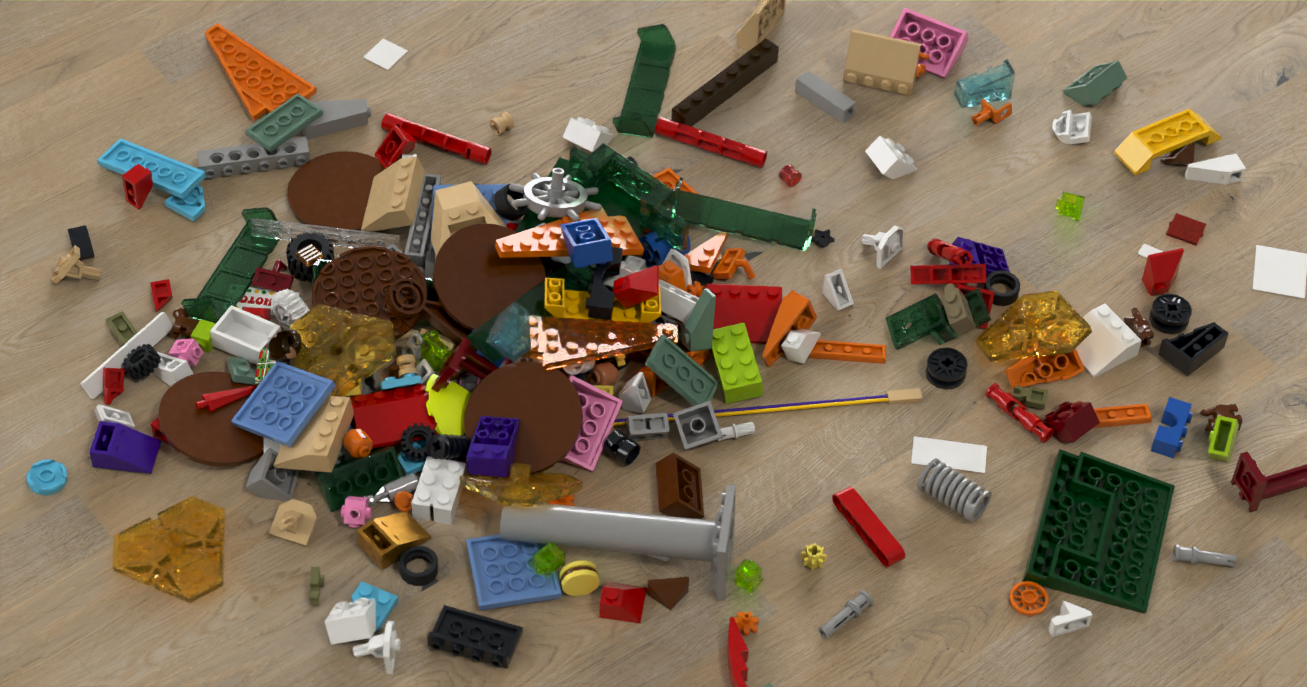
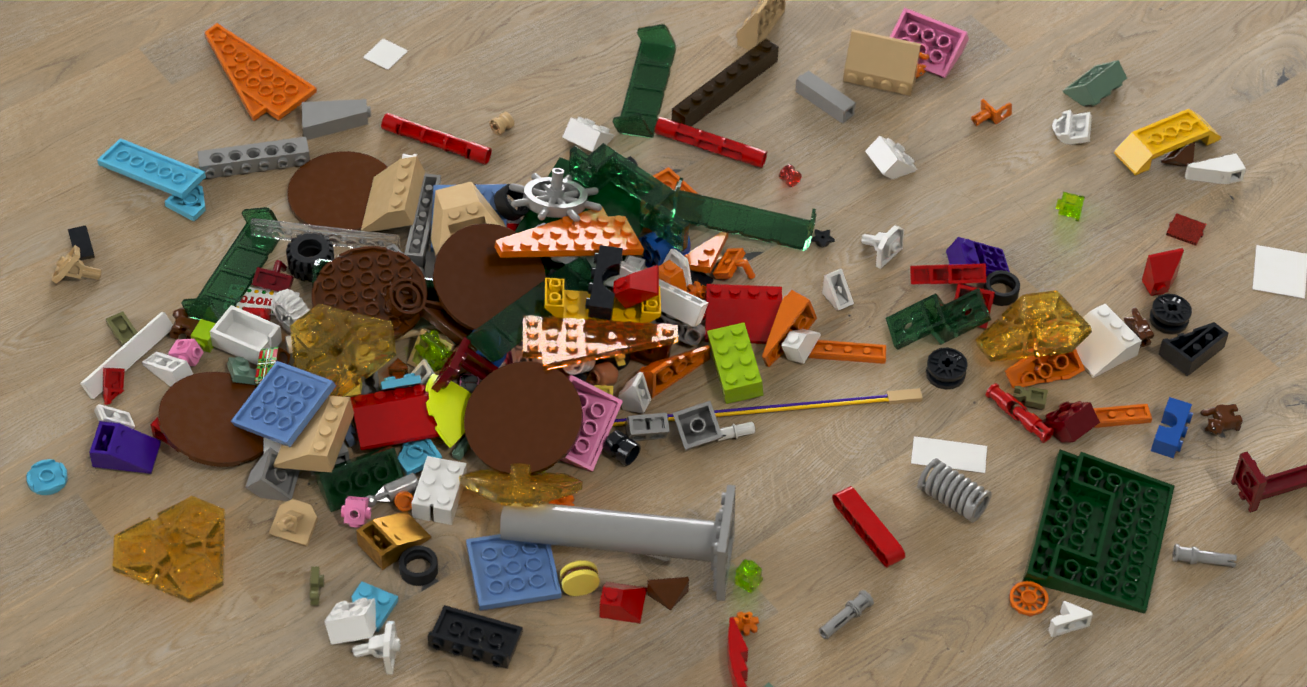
(137, 185): red slope -> none
(141, 361): black tyre -> none
(161, 293): red slope -> none
(219, 399): red bar -> none
(284, 122): sand green tile -> none
(284, 345): dark brown hair -> none
(309, 255): clear orange tile -> none
(357, 443): orange head -> none
(394, 146): red slope -> none
(406, 364): tan wheel -> none
(407, 437): black tyre -> none
(411, 344): light grey piece -> none
(449, 447): black piece -> none
(493, 446): dark purple slope -> none
(511, 332): clear light blue wedge -> none
(548, 560): clear neon green brick -> none
(587, 242): blue slope -> none
(679, 488): reddish brown slope -> none
(681, 372): sand green tile -> none
(699, 326): sand green slope -> none
(813, 556): light yellow gear -> none
(949, 252): red piece -> none
(957, 310): dark tan brick -> none
(990, 85): clear light blue wedge -> none
(1147, 250): white sticker -> none
(1223, 438): lime brick -> none

